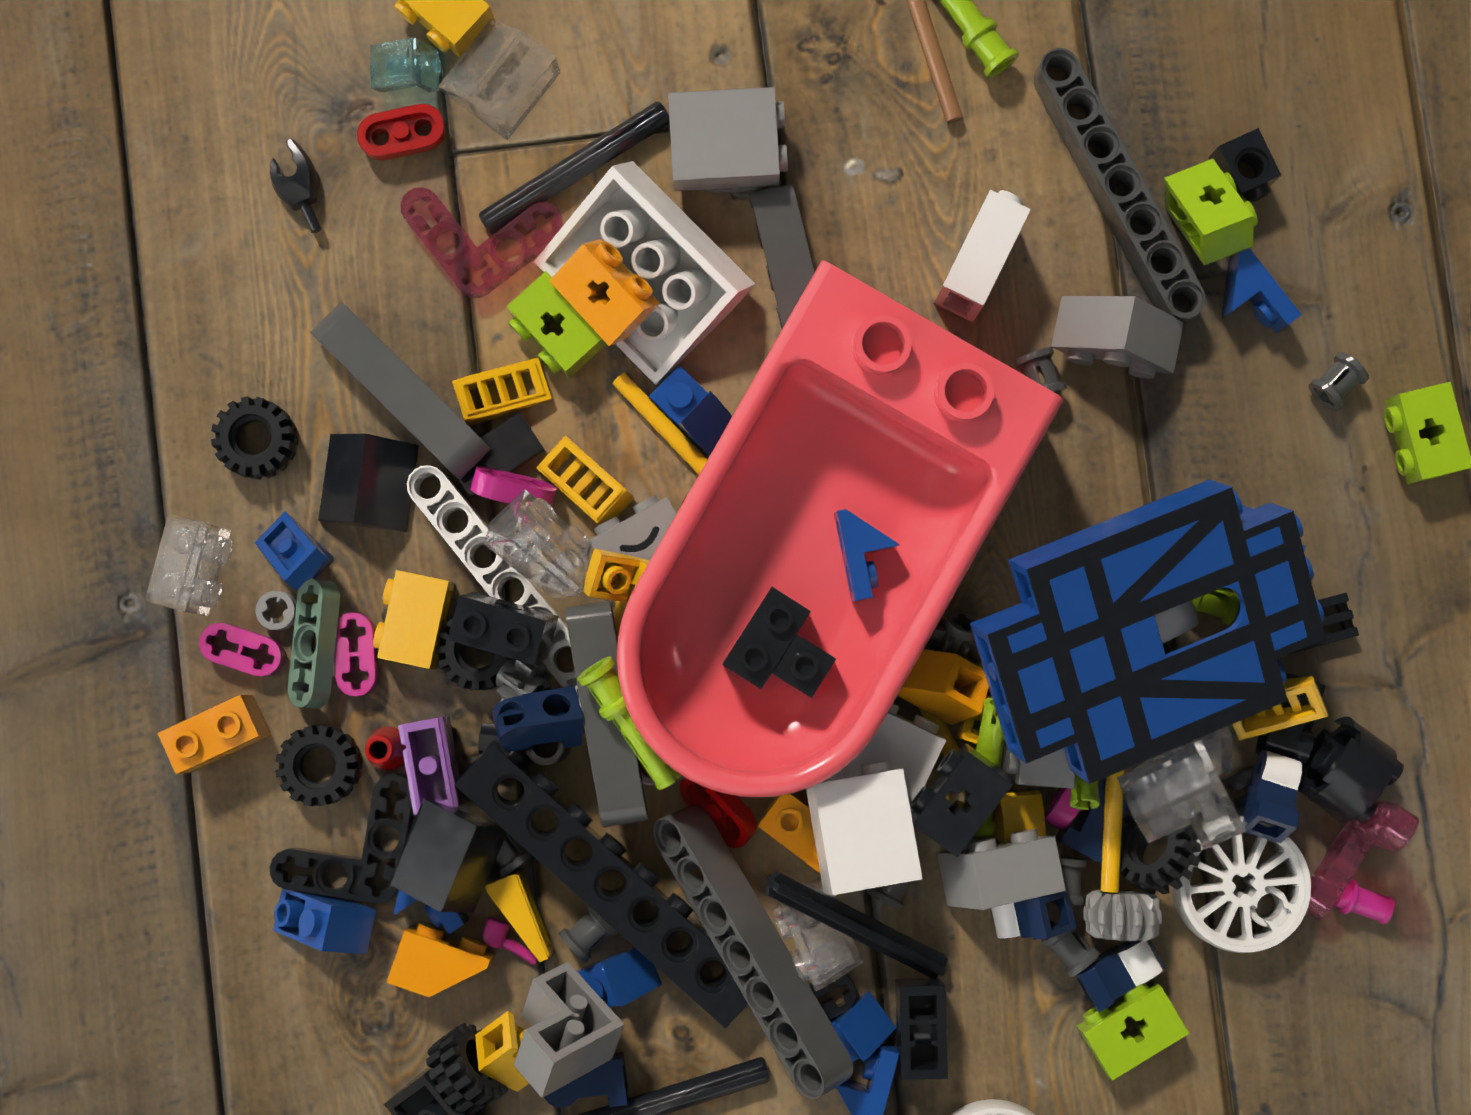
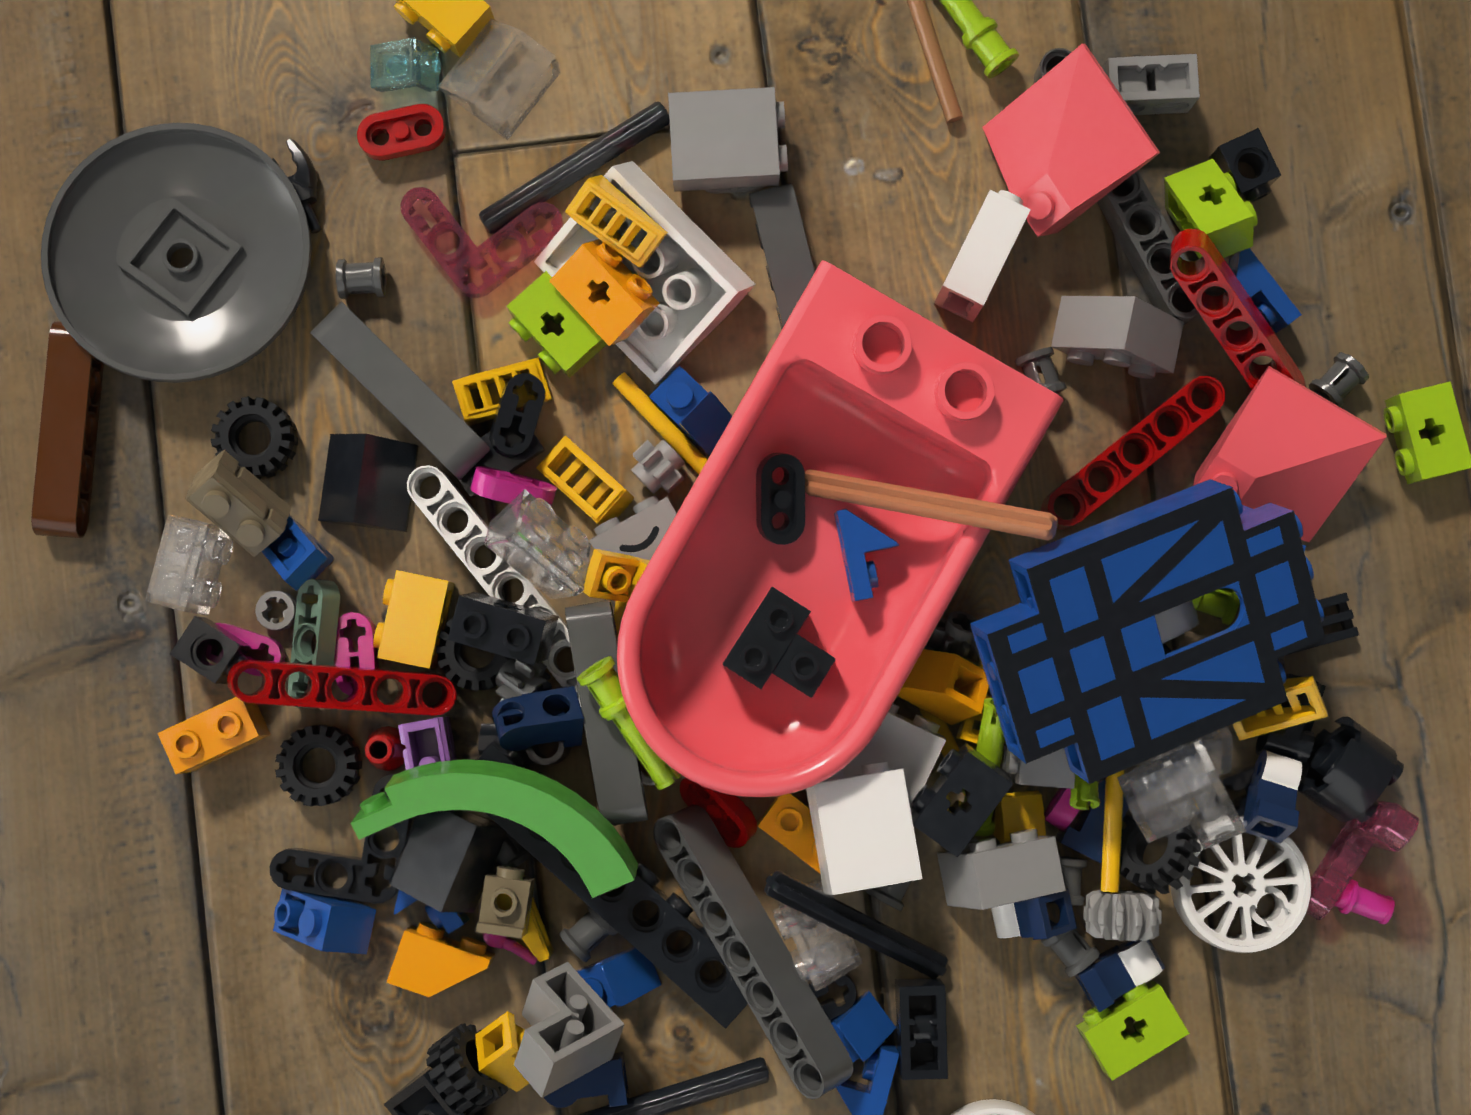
(66, 438): none -> reddish brown beam
(141, 202): none -> dark grey dish
(193, 645): none -> black brick
(238, 503): none -> dark tan brick
(361, 278): none -> dark grey bush
(363, 696): none -> red beam
(507, 412): none -> black beam
(512, 921): none -> dark tan brick
(514, 794): none -> bright green arch
(593, 221): none -> yellow slope
(658, 466): none -> light grey gear
(782, 497): none -> black plate
(931, 504): none -> nougat axle
(1067, 142): none -> coral slope
(1149, 440): none -> red beam
(1156, 82): none -> light grey brick
(1228, 308): none -> red beam
(1291, 451): none -> coral slope

